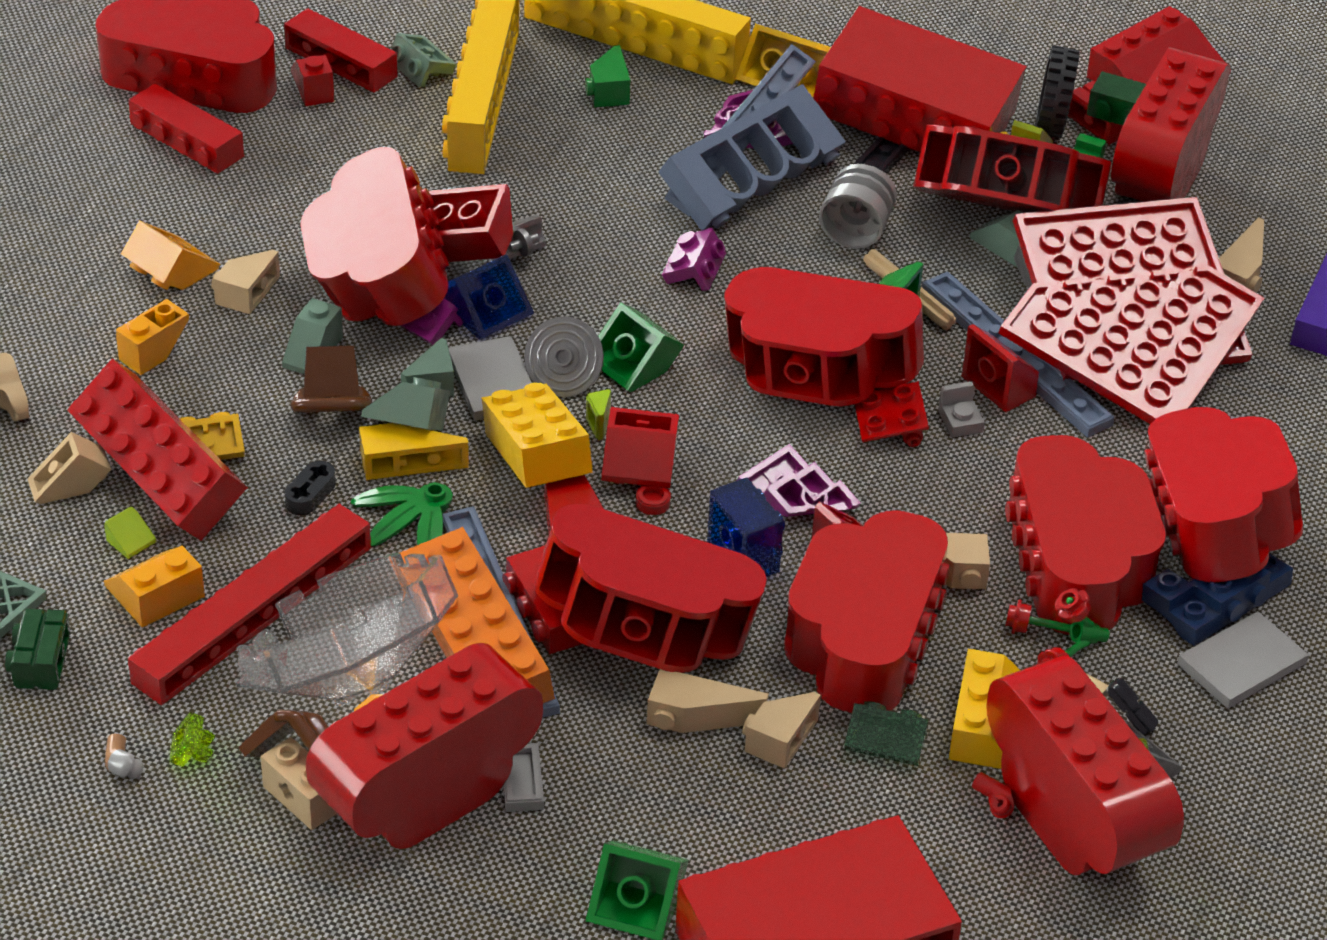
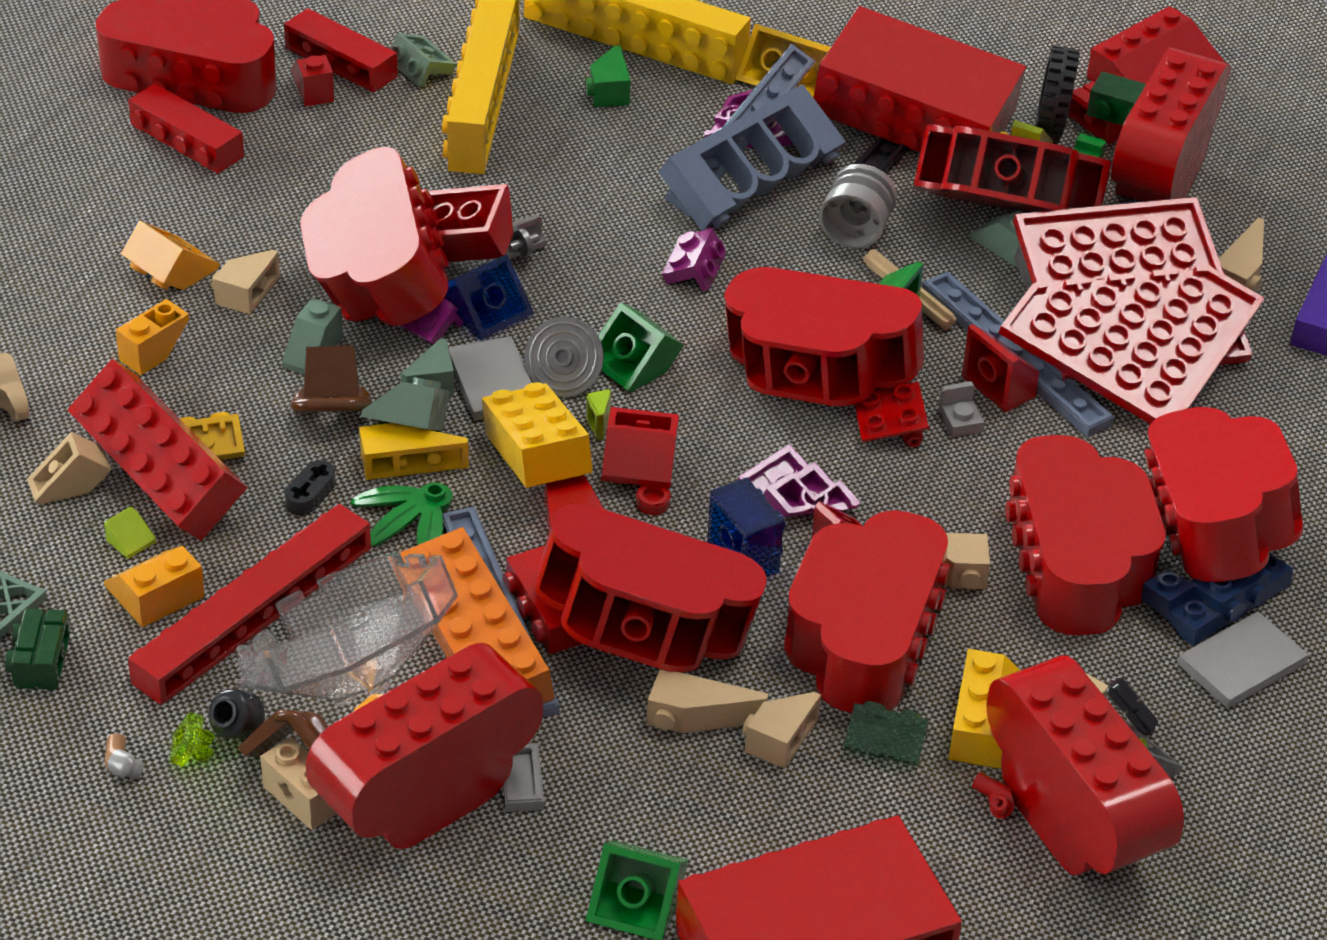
(236, 713): none -> black head
(1073, 607): plant -> none

